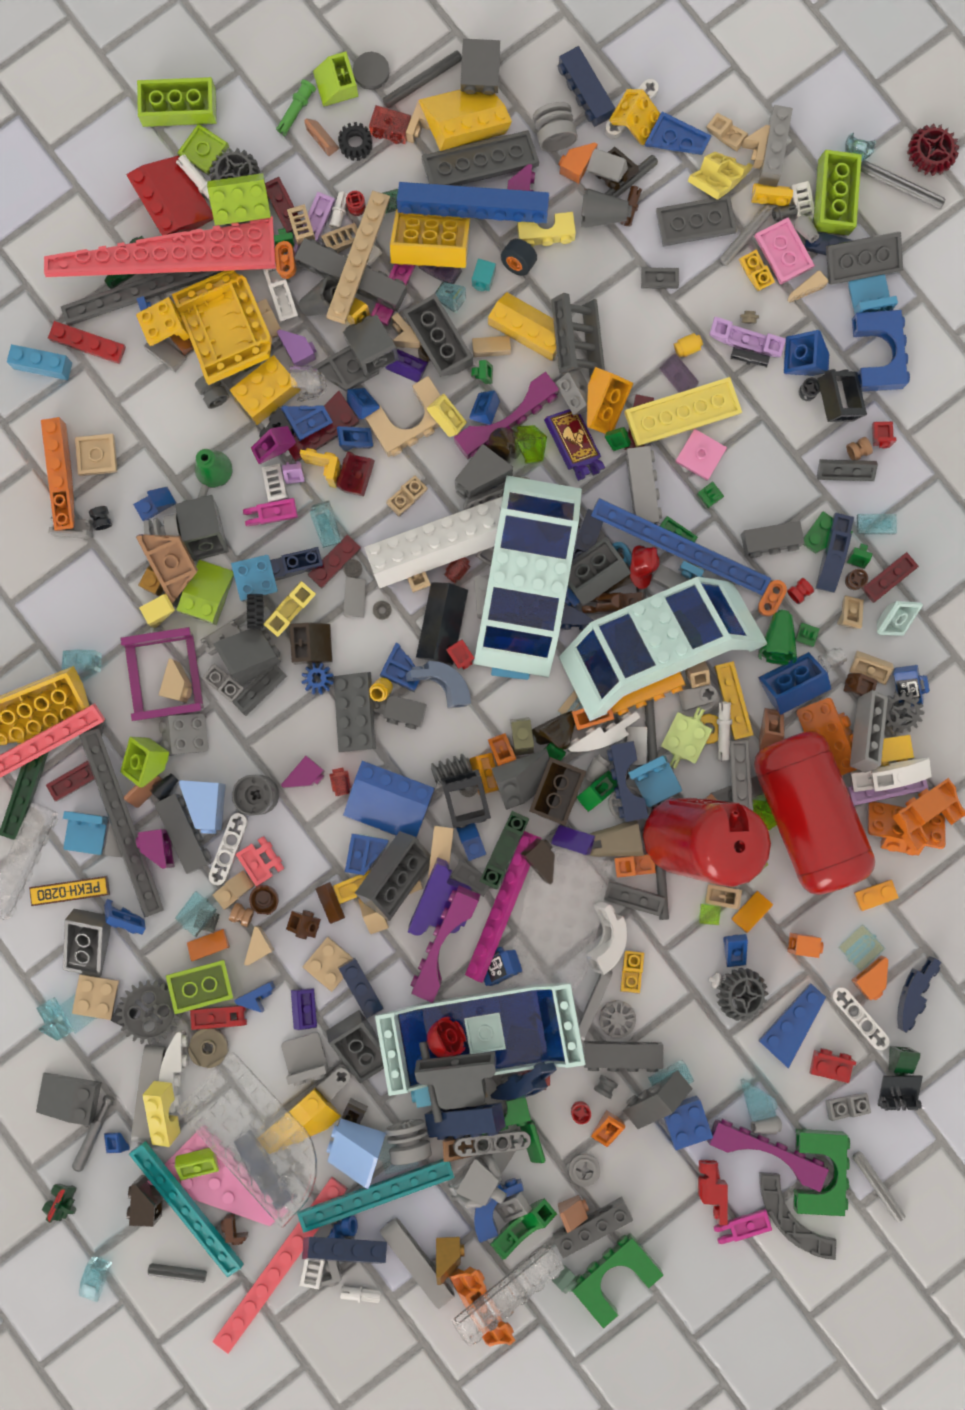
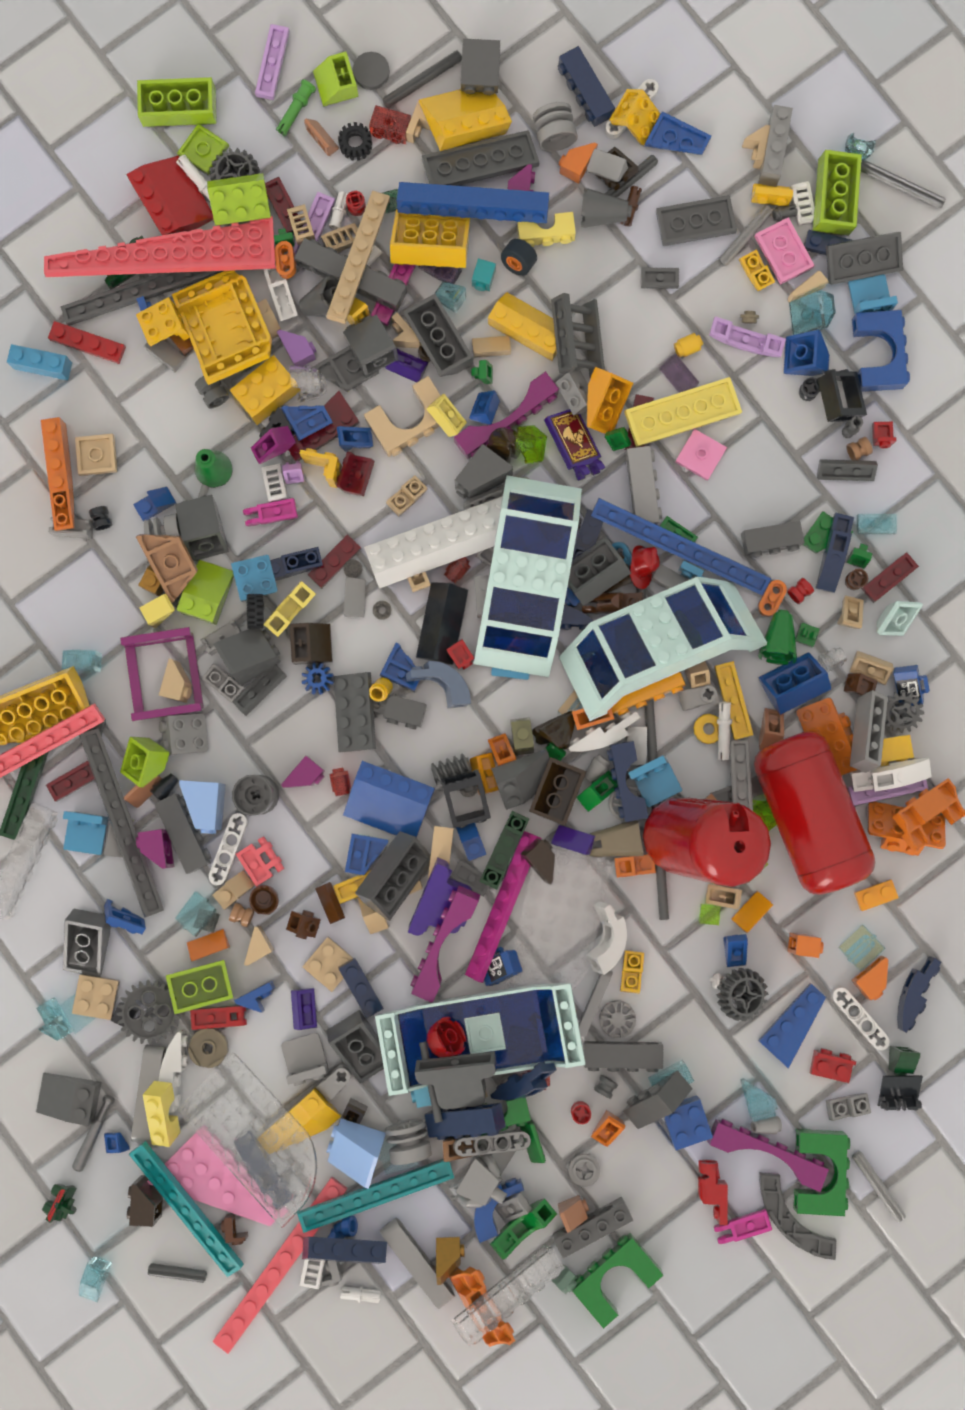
(69, 891): tile -> none
(196, 1163): lime slope -> none
(272, 62): none -> lavender plate
(325, 524): clear light blue slope -> none
(361, 402): blue slope -> none
(634, 898): dark grey plate -> none
(686, 737): yellowish green plate -> none
(710, 495): green tile -> none
(719, 174): light yellow slope -> none
(726, 132): tan slope -> none
(750, 357): black pin -> none
(806, 228): light grey cone -> none
(812, 312): none -> clear light blue slope
(852, 427): none -> dark grey pin
(924, 141): dark red gear -> none

